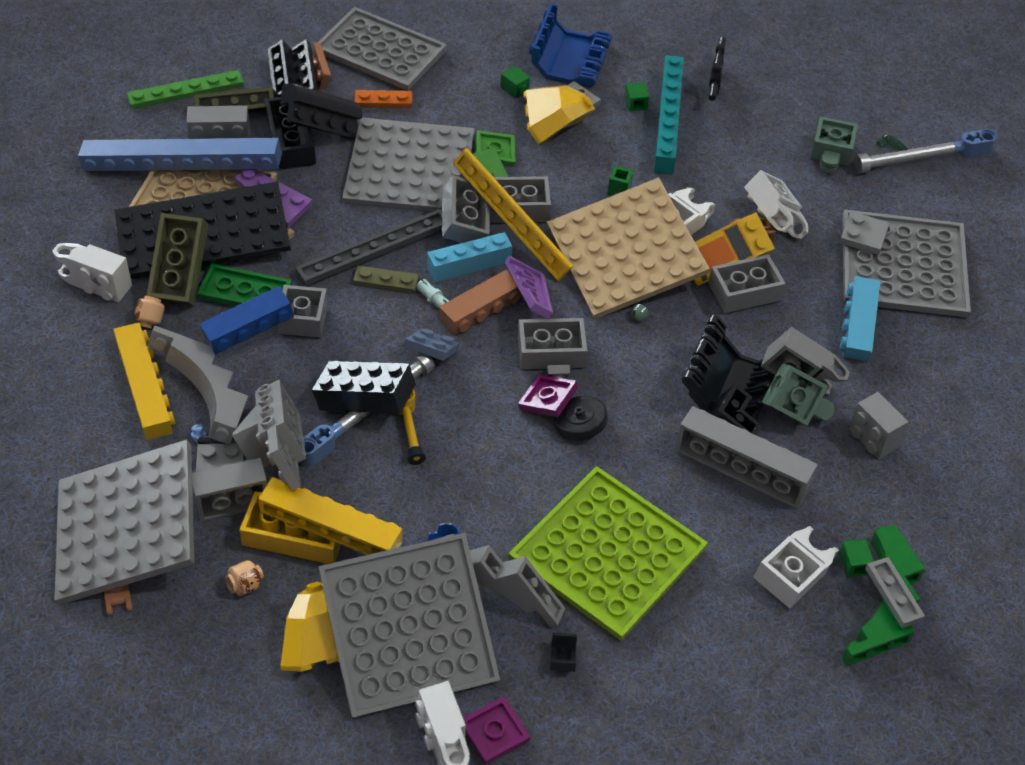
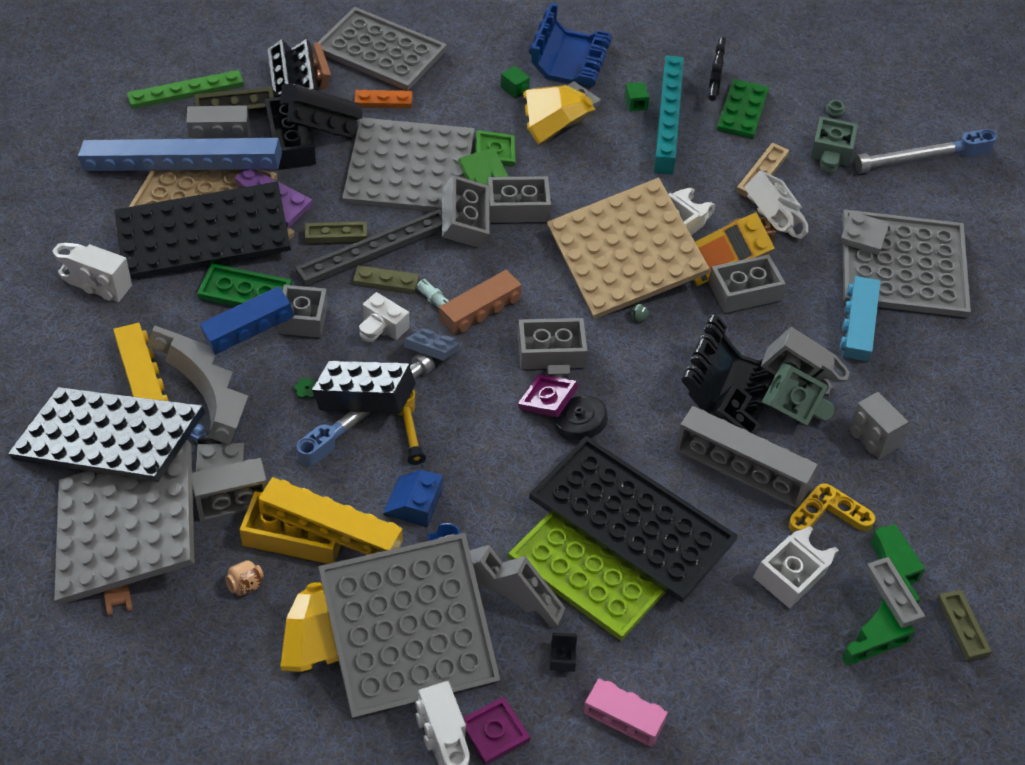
(108, 433): none -> plate
(149, 311): light nougat head -> none
(177, 259): olive brick -> none
(274, 433): light grey wedge -> none
(305, 387): none -> green plant
(335, 232): none -> olive plate
(383, 318): none -> white brick
(415, 497): none -> blue slope
(468, 257): medium azure brick -> none
(512, 214): yellow tile -> none
(532, 286): medium lavender wing -> none
(619, 180): green brick -> none
(625, 712): none -> bright pink brick
(634, 518): none -> black plate
(743, 108): none -> green plate
(768, 162): none -> tan plate
(831, 502): none -> yellow beam
(835, 108): none -> sand green plate
(855, 557): green brick -> none
(894, 142): clear green bar -> none
(964, 625): none -> olive plate

